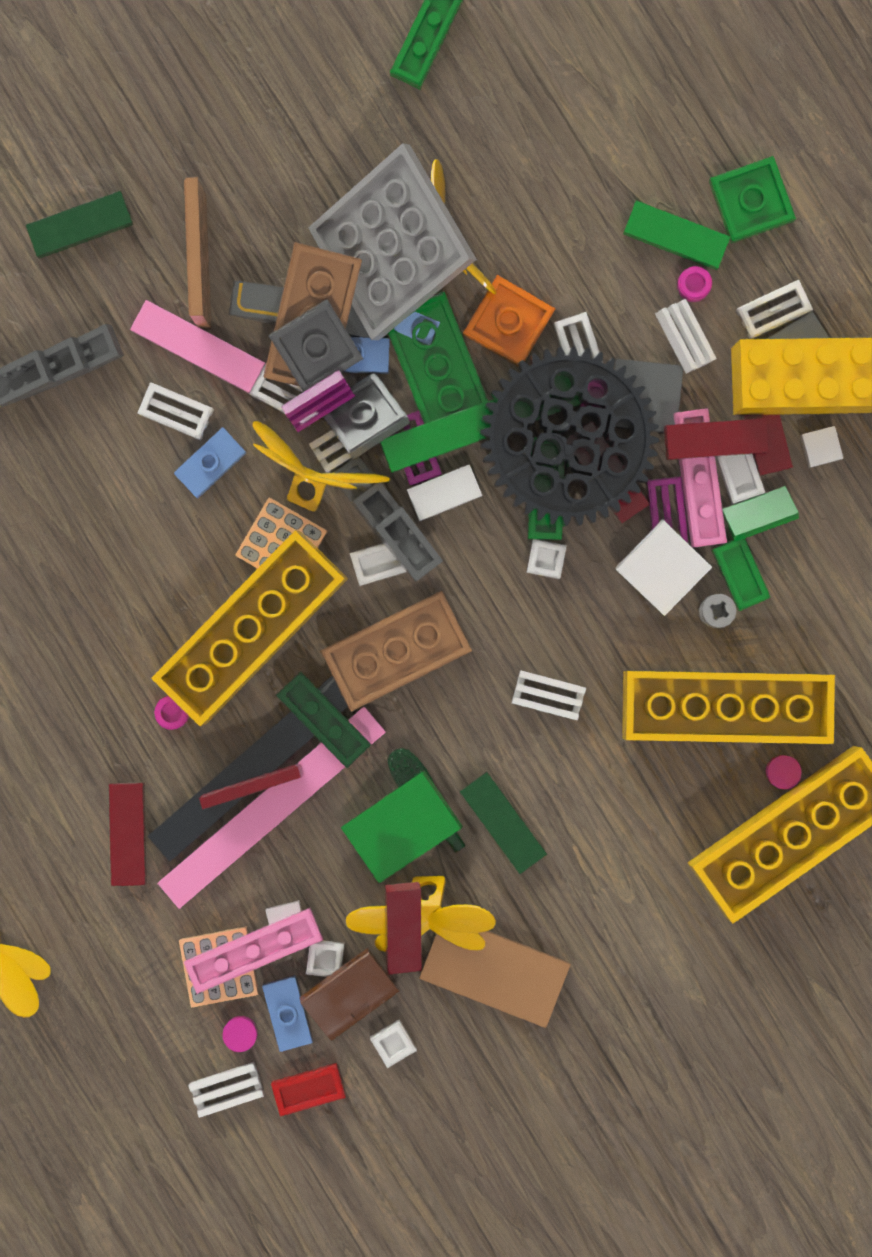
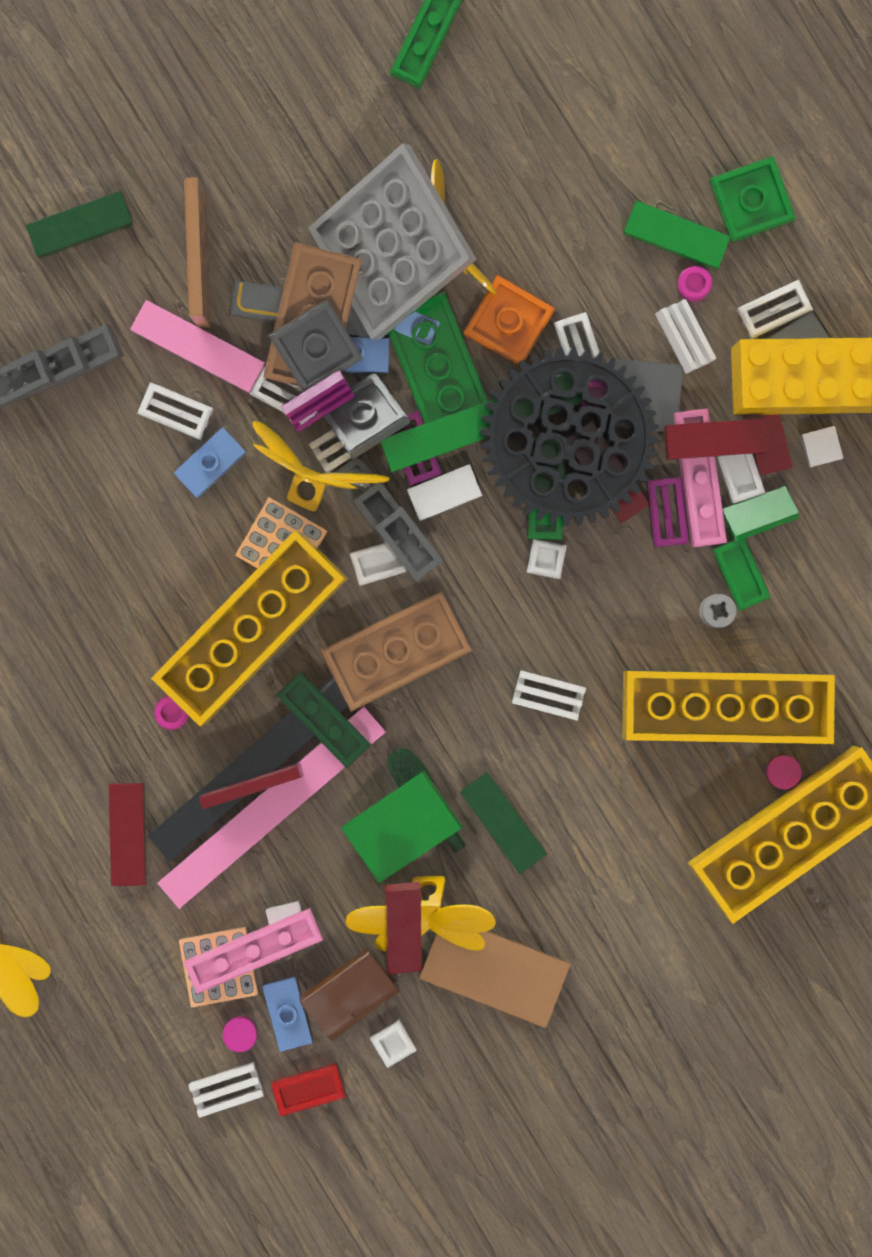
(324, 958): white tile -> none
(663, 567): white tile -> none

